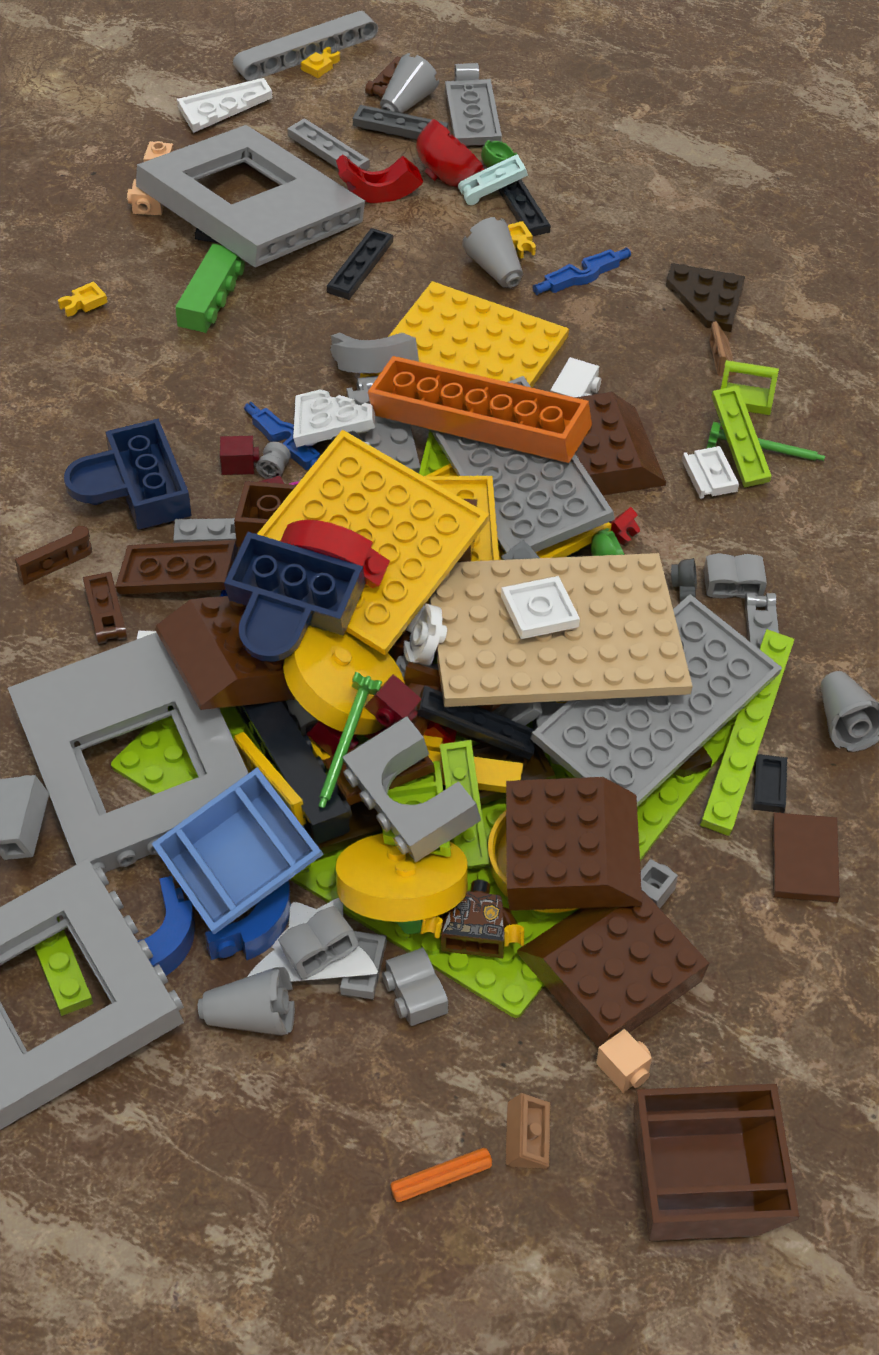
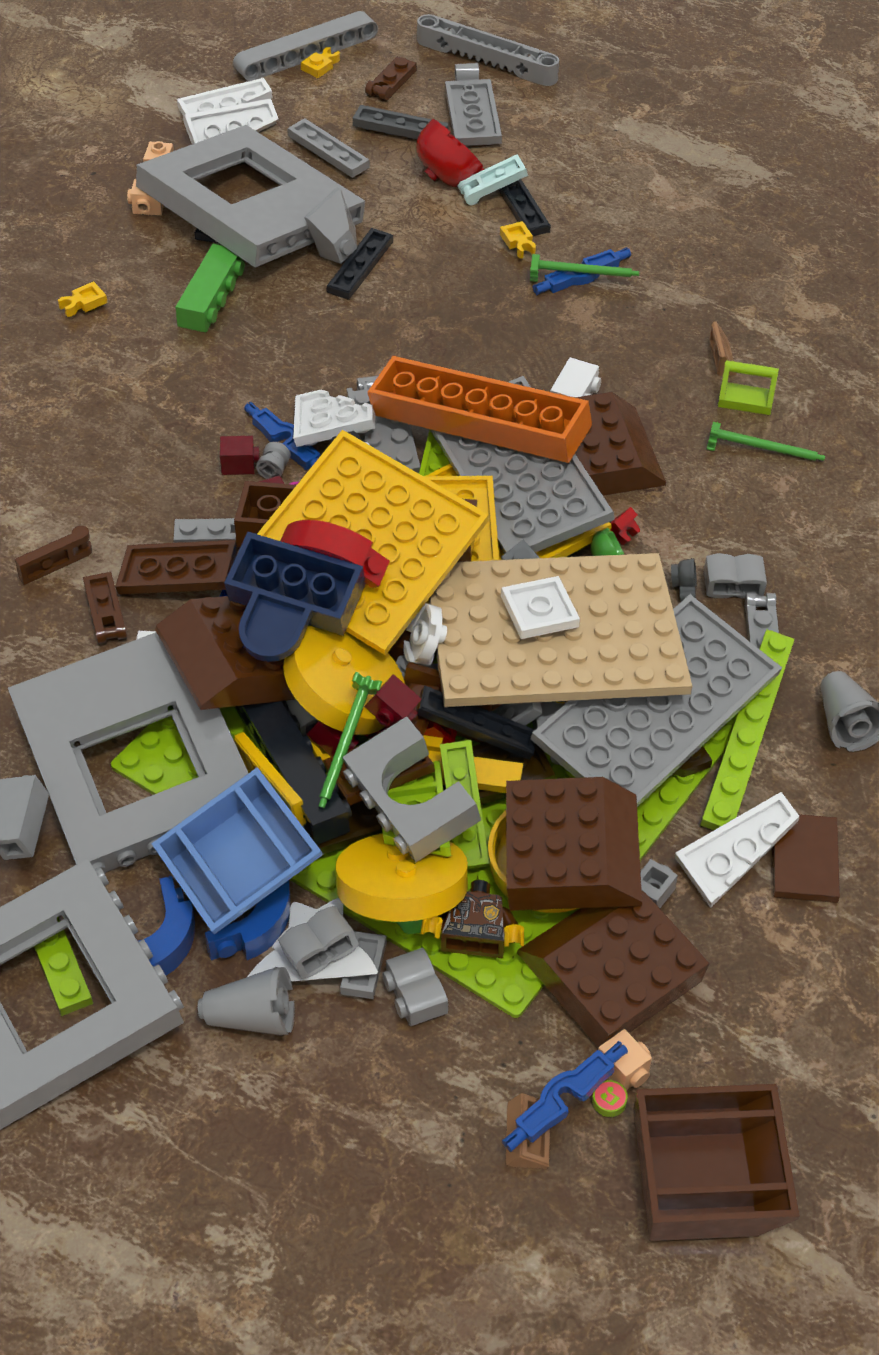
(136, 467): dark blue brick -> none
(216, 121): none -> white wing
(333, 228): none -> light grey slope
(371, 355): light grey arch -> none
(382, 185): red arch -> none
(409, 84): light grey cone -> none
(441, 1174): orange axle -> none
(479, 336): yellow plate -> none
(494, 251): light grey cone -> none
(495, 152): bright green hair -> none
(537, 264): none -> bright green piece
(540, 65): none -> light grey gear
(551, 1108): none -> blue piece
(610, 1098): none -> tile
(708, 293): dark brown plate -> none
(710, 472): white plate -> none
(733, 849): none -> white wing
(741, 436): lime plate -> none
(770, 783): black tile -> none

